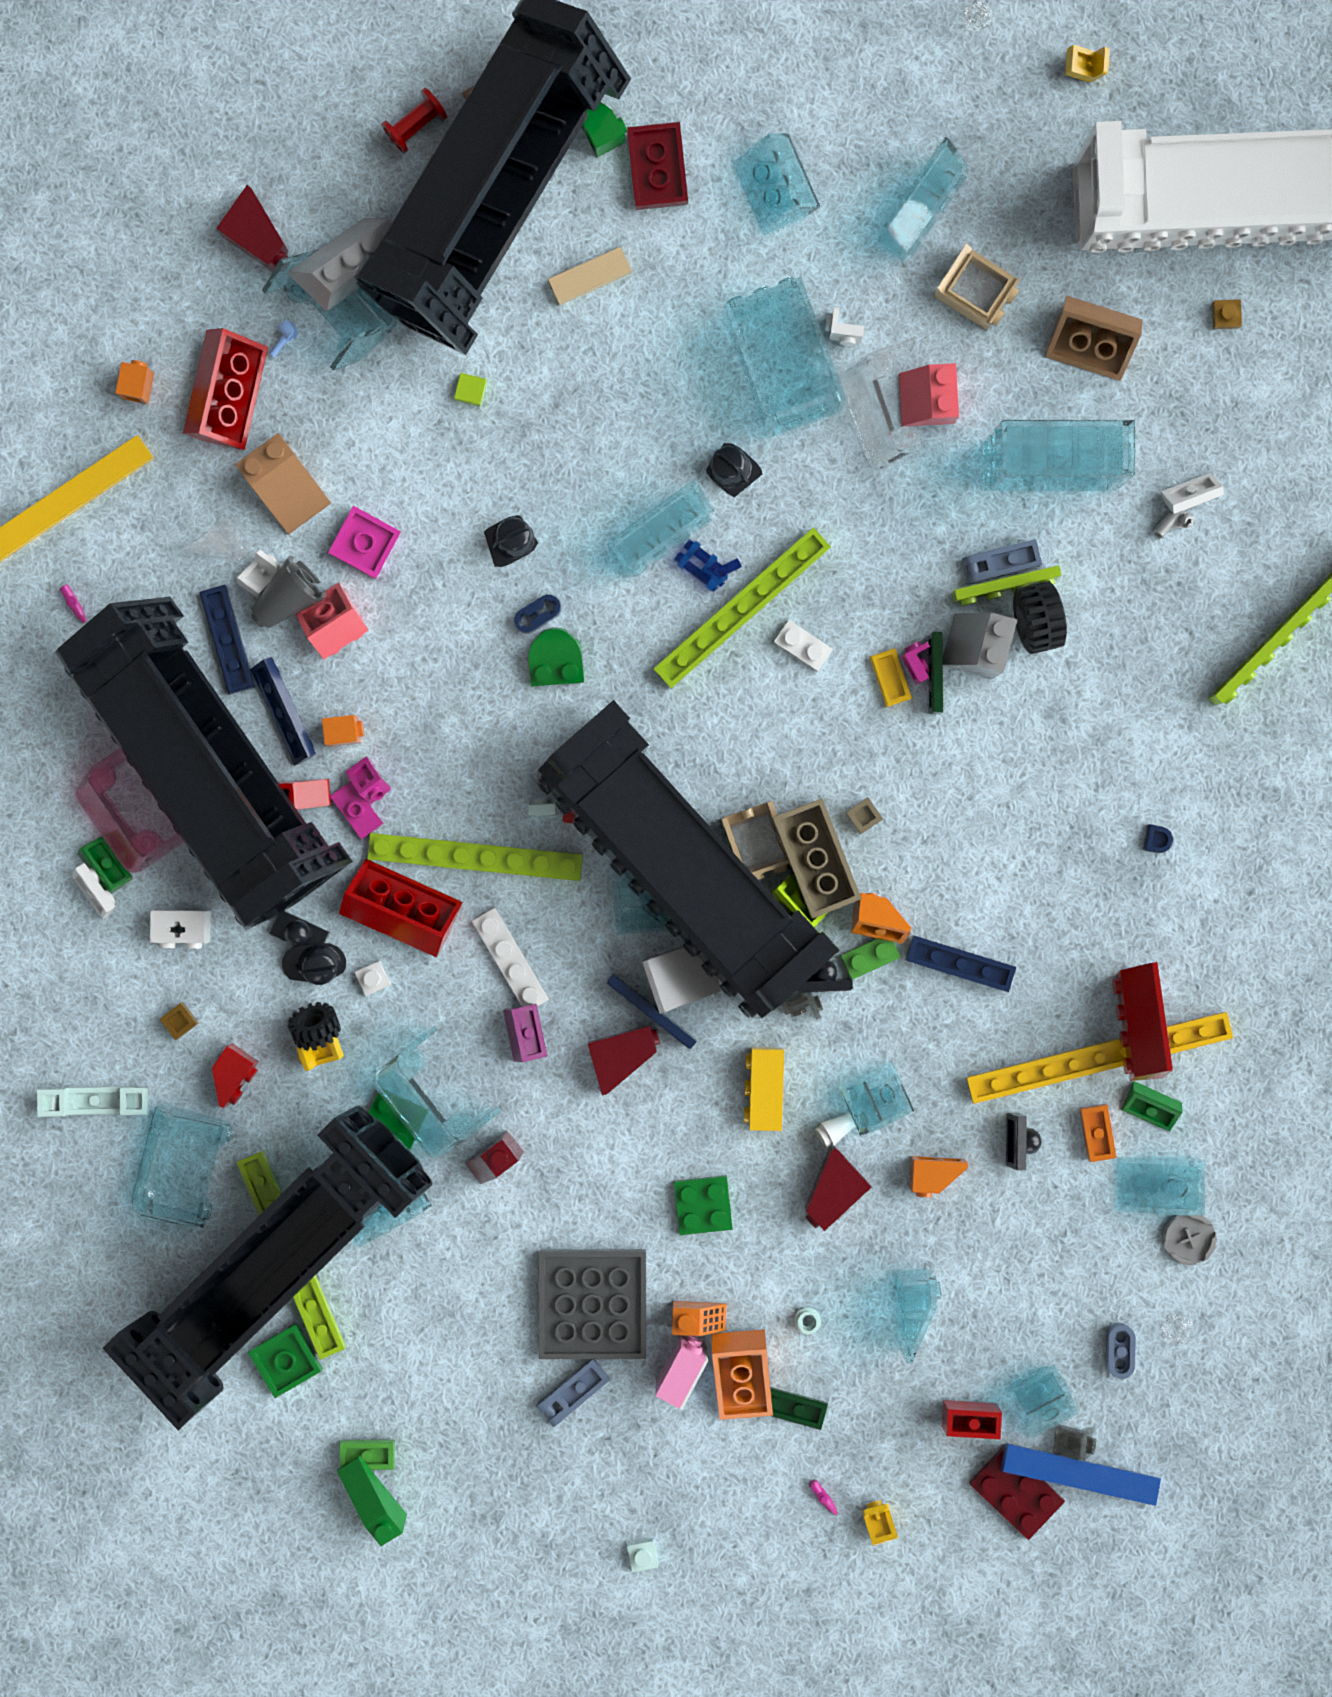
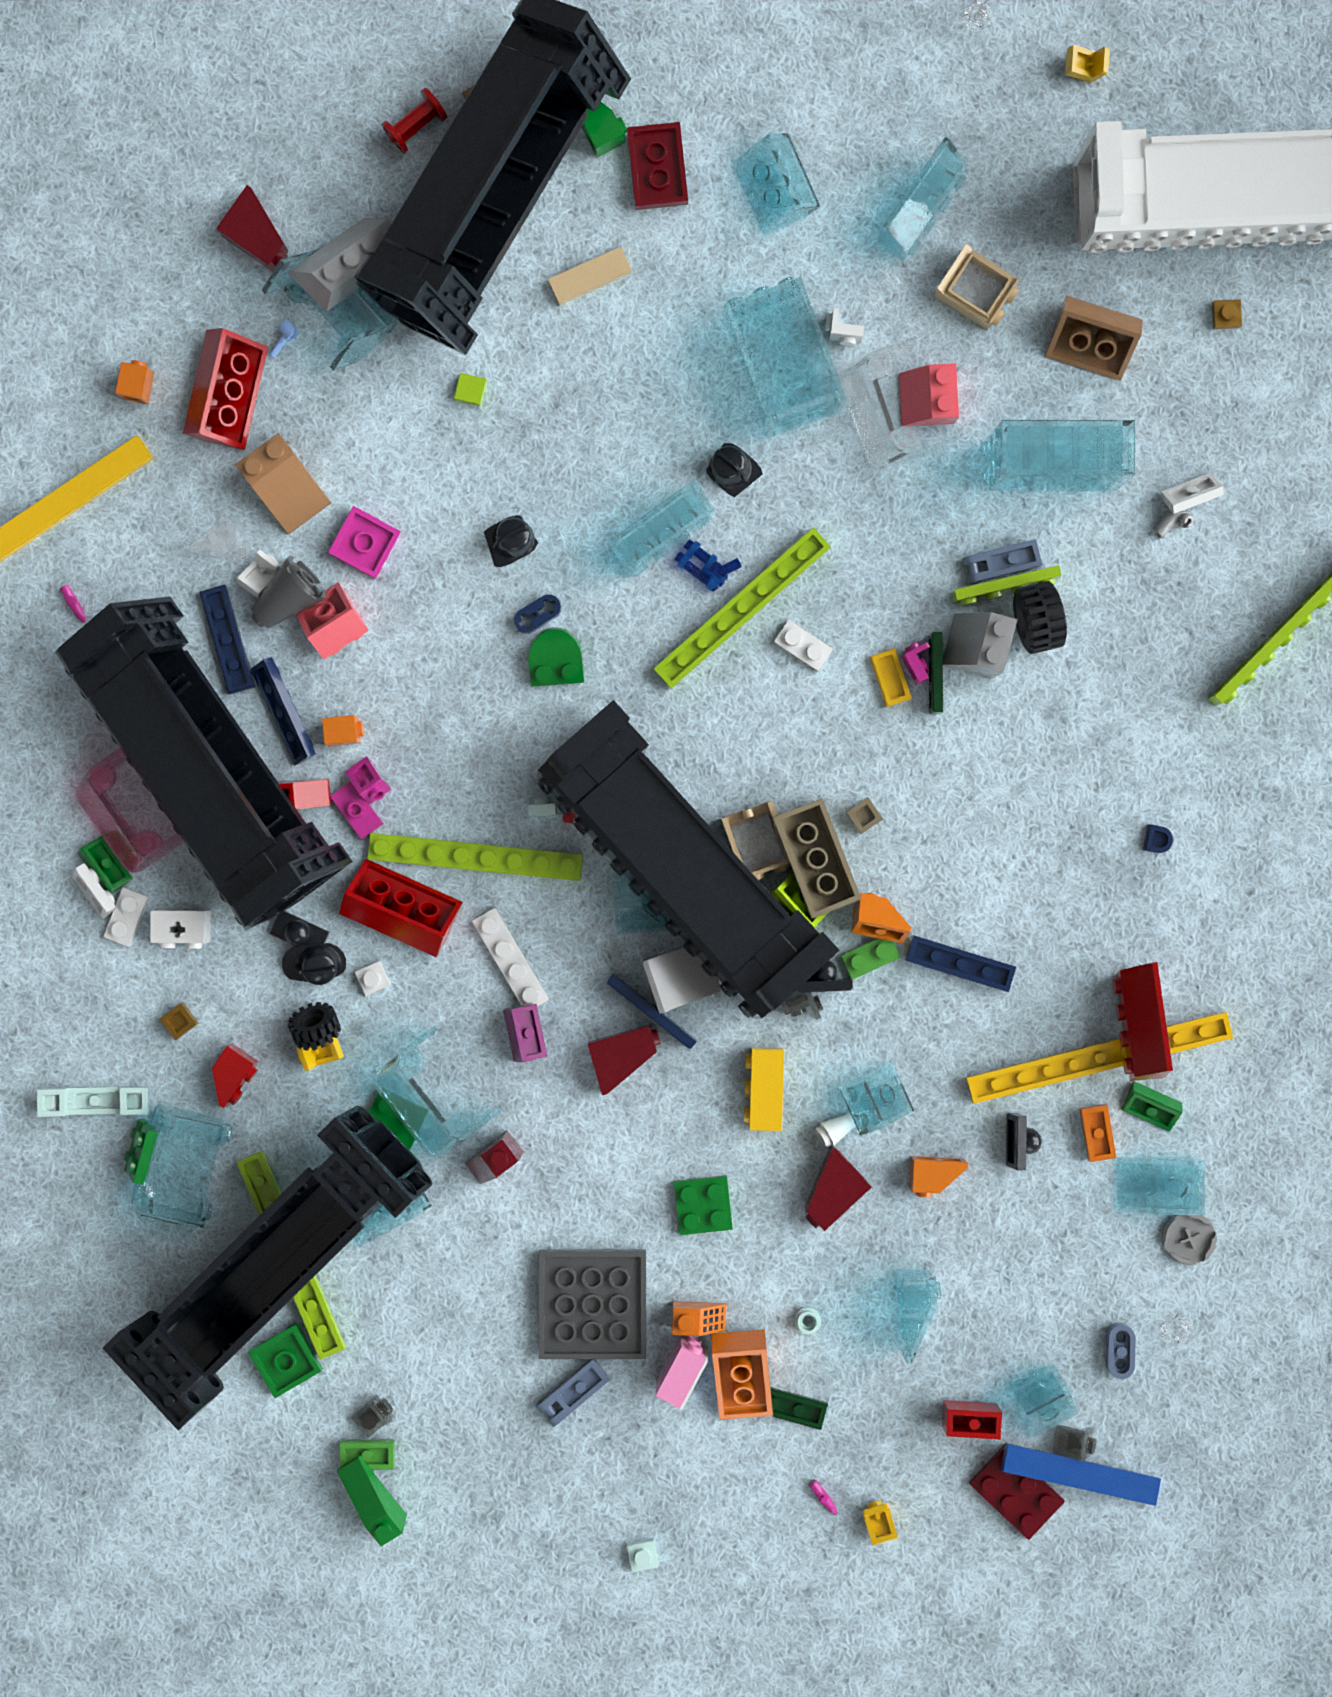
(126, 916): none -> white plate
(140, 1151): none -> green plate
(373, 1416): none -> clear smoke bracket

